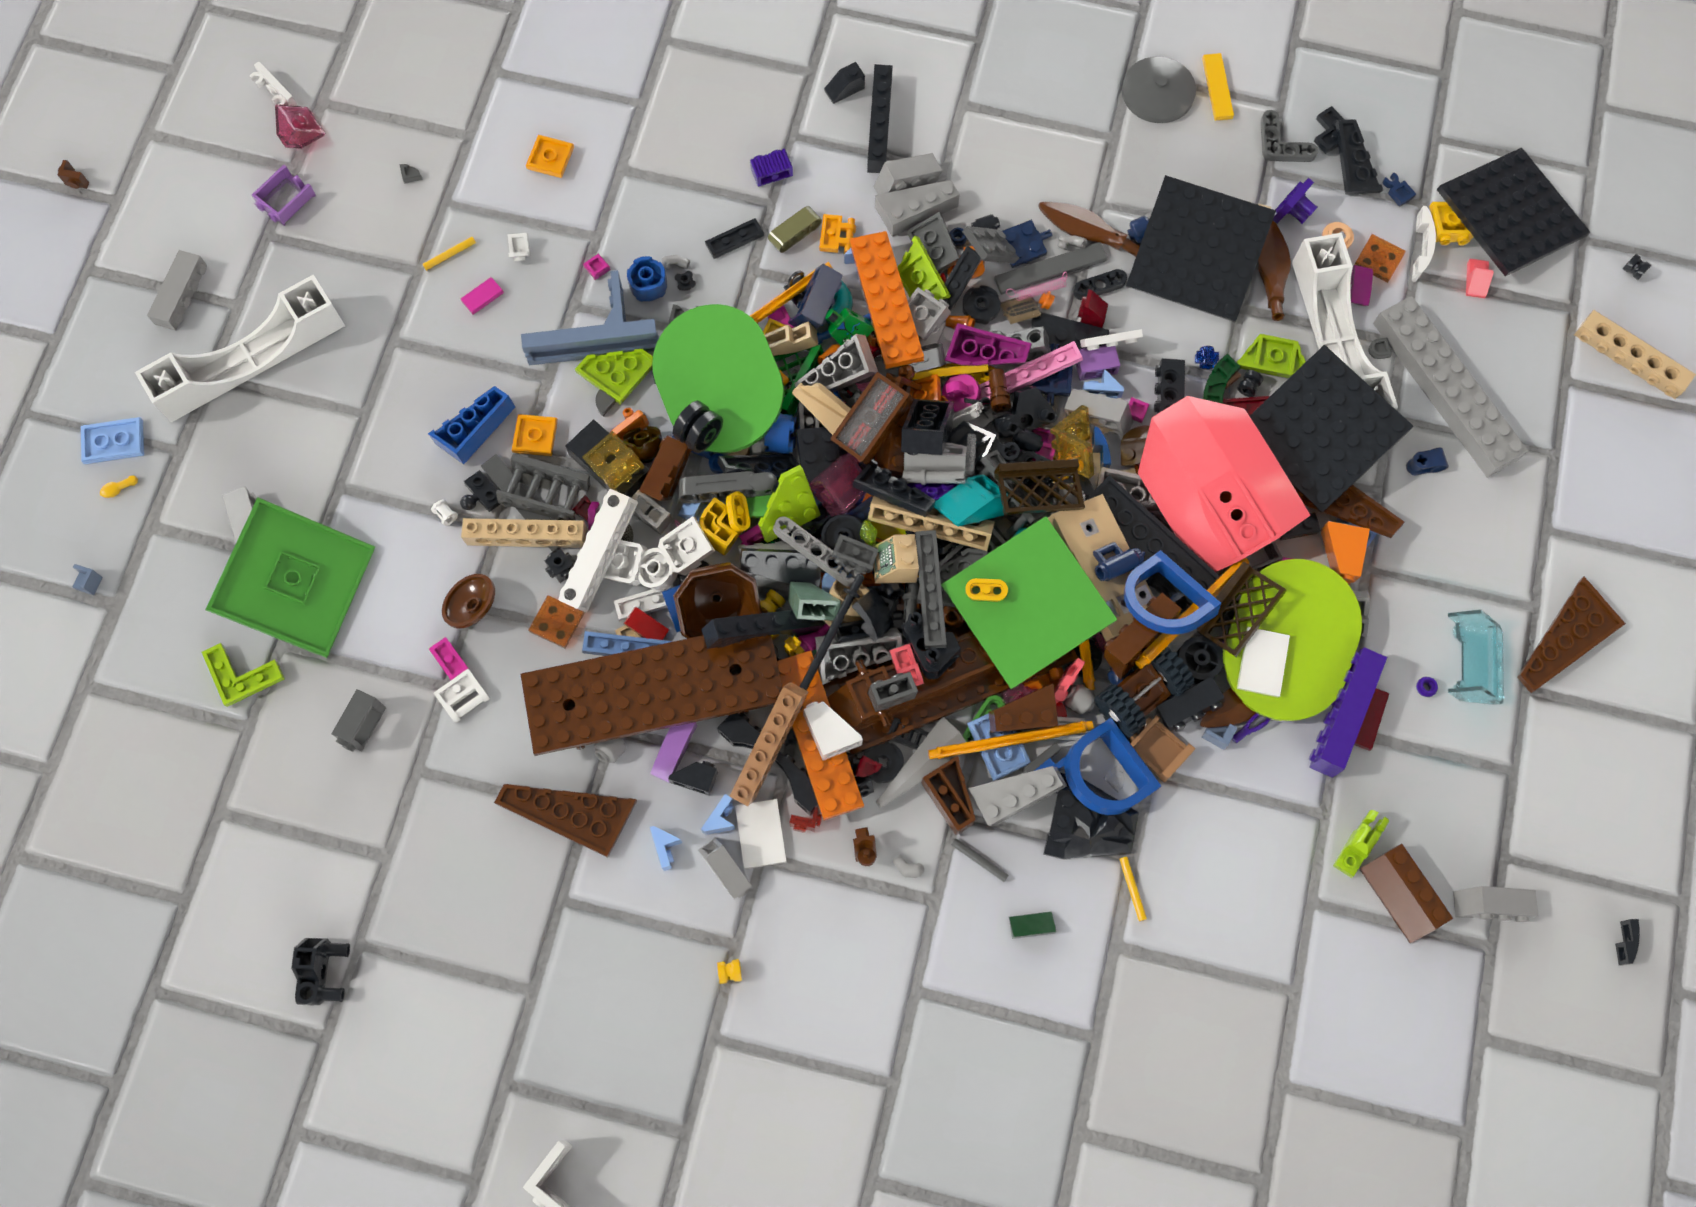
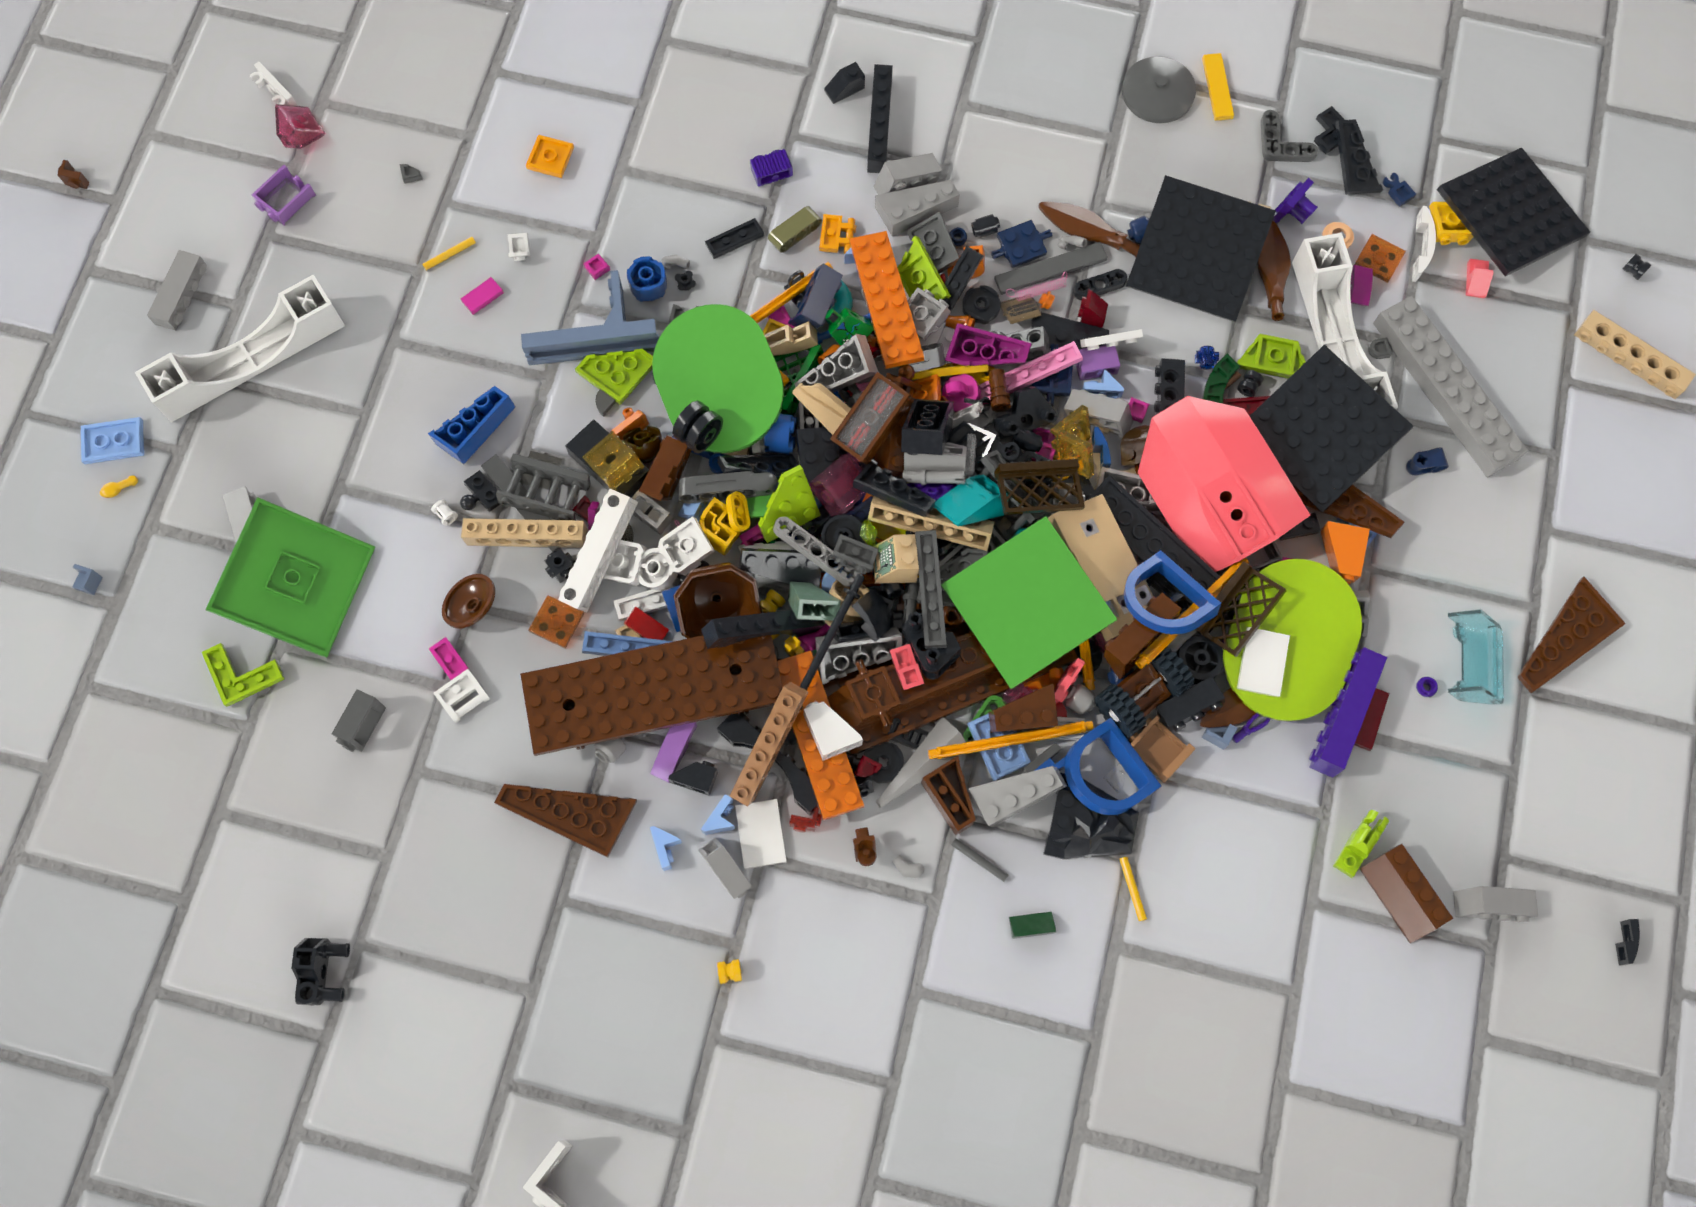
(534, 435): light orange plate -> none
(892, 691): dark grey brick -> none
(986, 589): yellow plate -> none
(991, 244): dark grey plate -> none
(1118, 564): dark blue piece -> none

